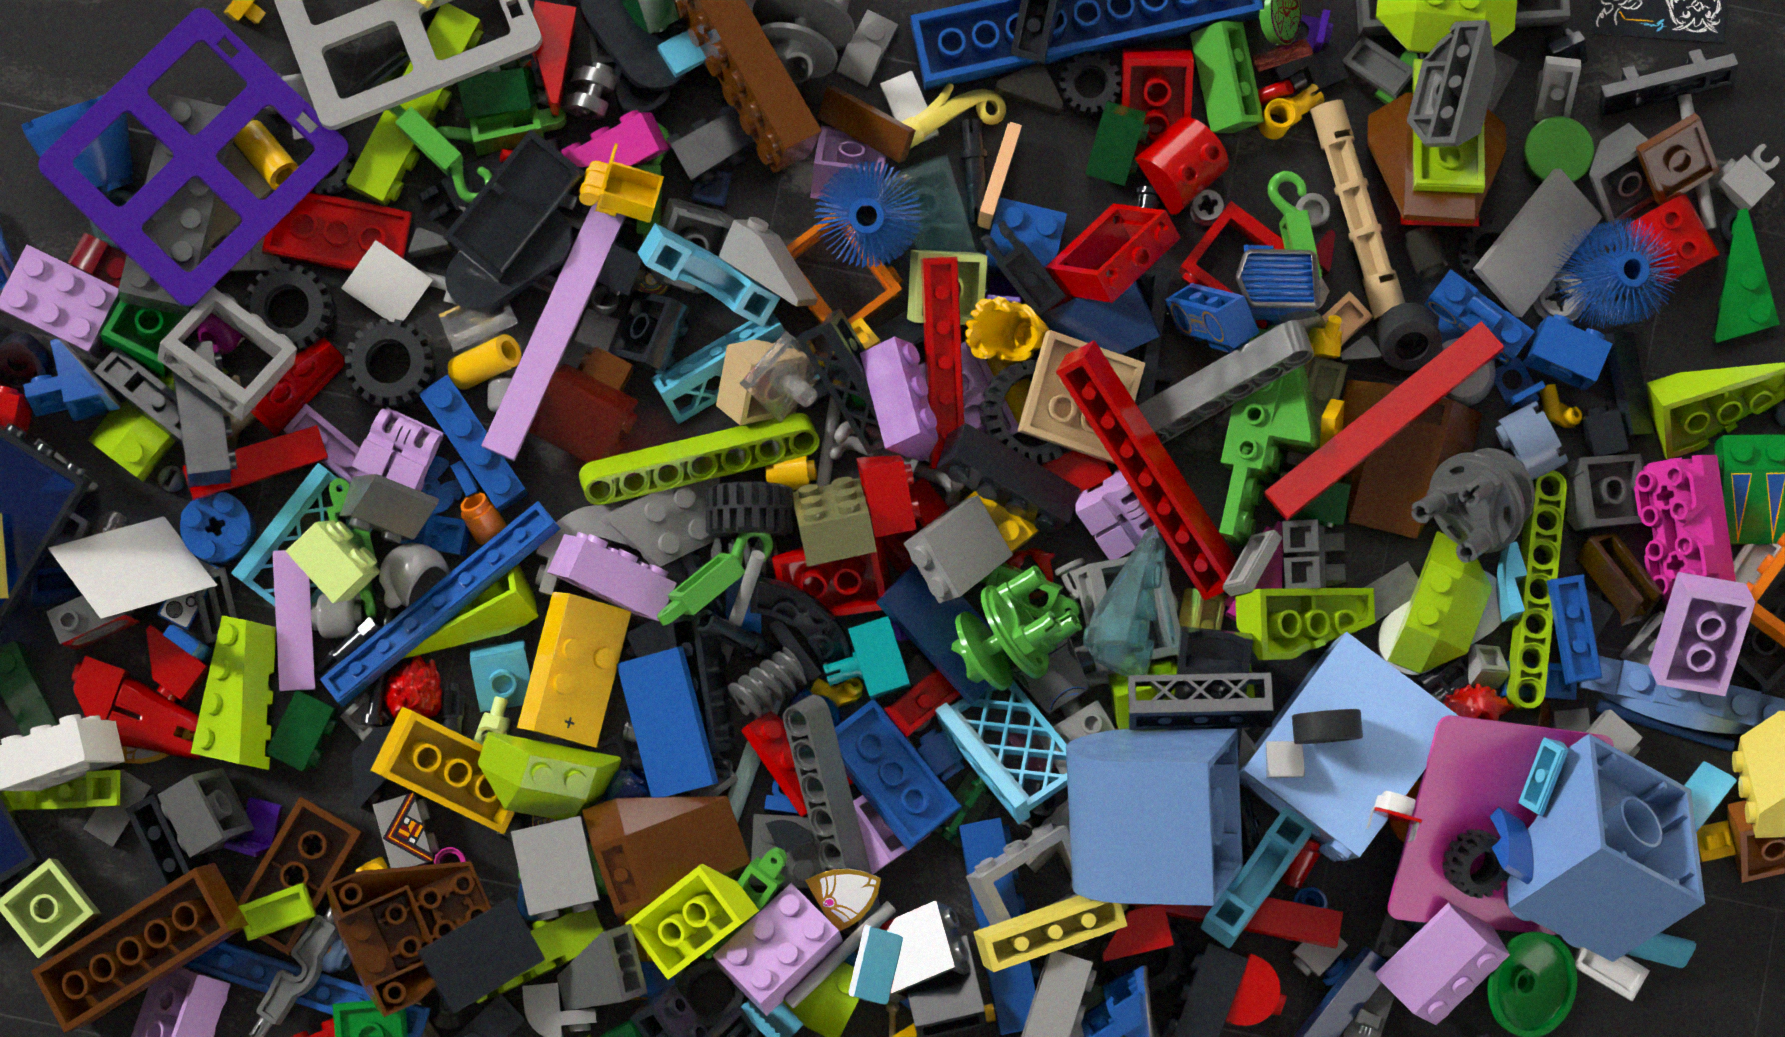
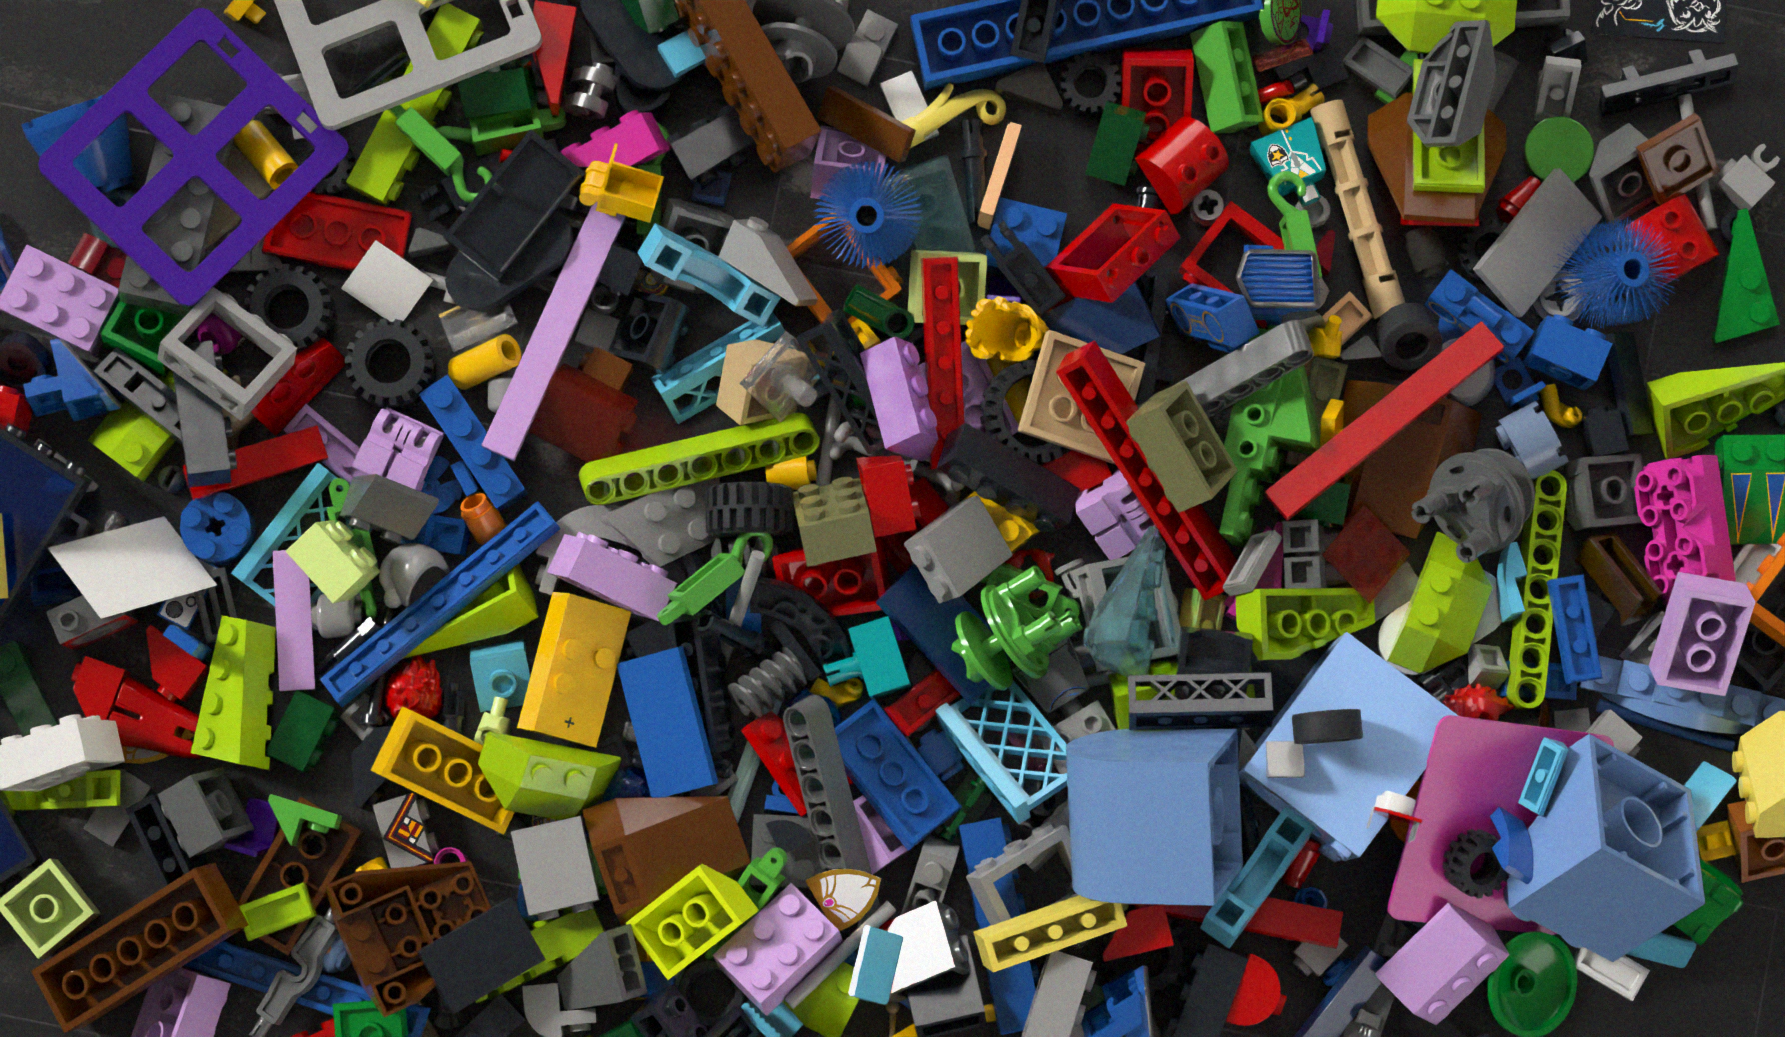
(292, 816): none -> bright green slope
(876, 311): none -> dark green piece
(931, 873): none -> light grey slope
(1181, 446): none -> olive brick
(1295, 151): none -> teal torso
(1366, 553): none -> clear red hinge
(1514, 200): none -> red cone
(1721, 901): none -> green piece

